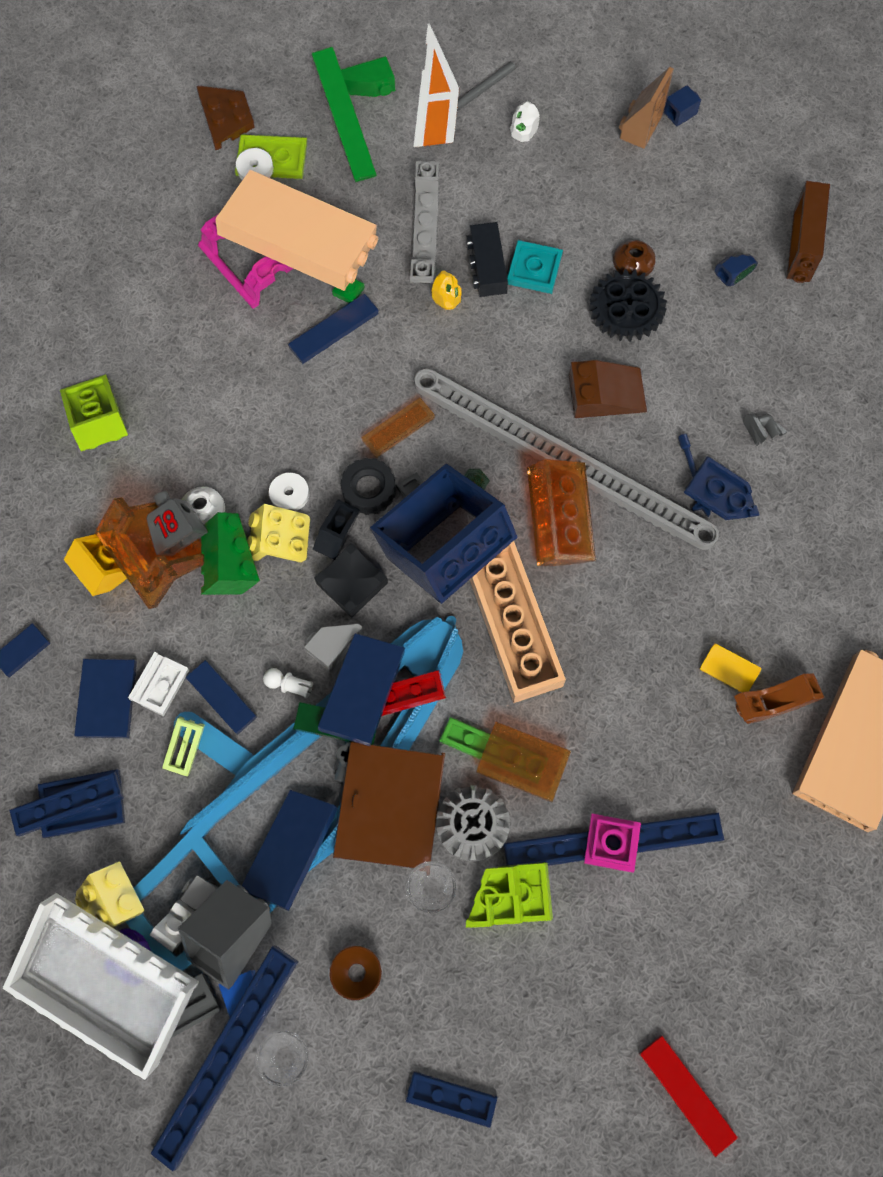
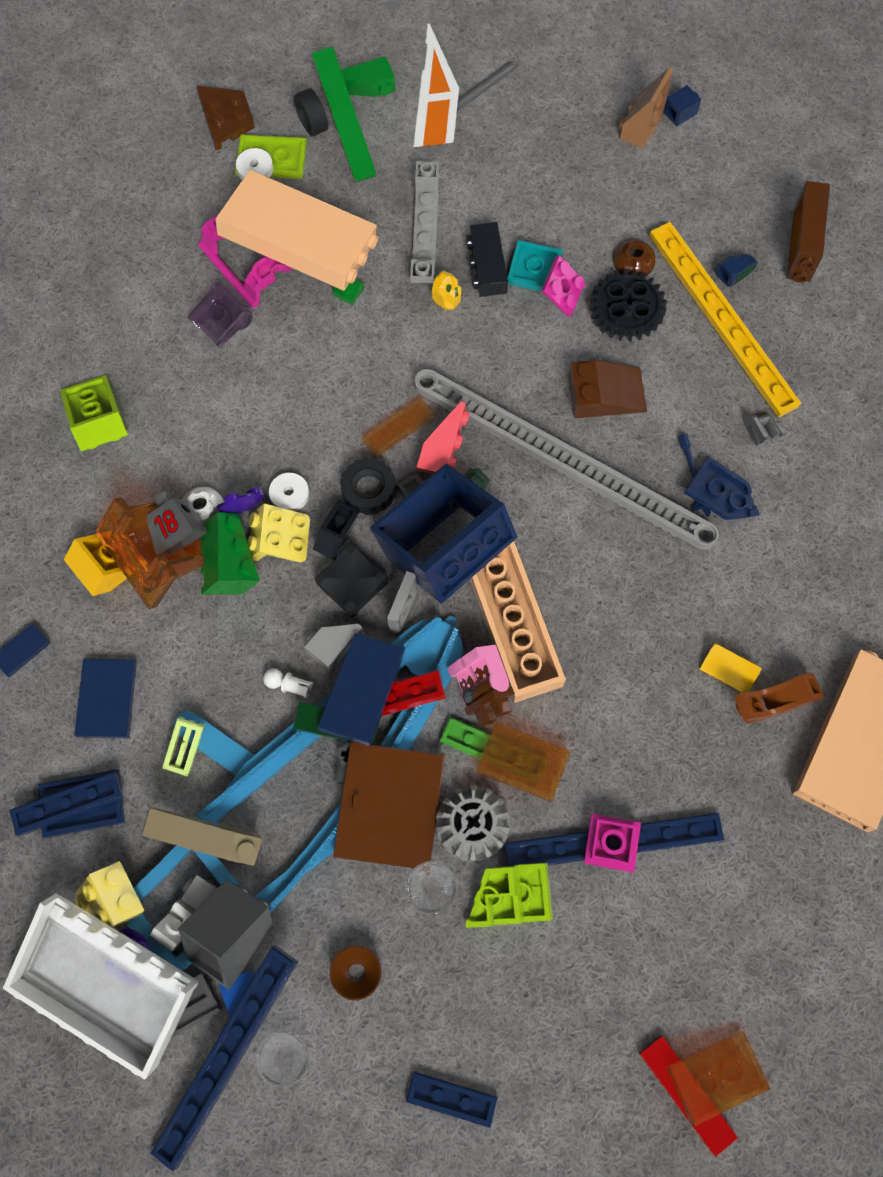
(158, 684): white plate -> none
(203, 836): none -> dark tan slope
(220, 315): none -> clear purple slope
(221, 697): dark blue tile -> none
(239, 504): none -> dark purple dish
(289, 849): dark blue tile -> none
(311, 112): none -> black tyre
(333, 328): dark blue tile -> none
(402, 603): none -> light grey tile
(444, 441): none -> coral slope
(483, 684): none -> hips
(525, 122): white rock -> none
(561, 513): clear orange slope -> none
(563, 286): none -> dark pink piece
(718, 1078): none -> clear orange tile
(725, 320): none -> yellow plate

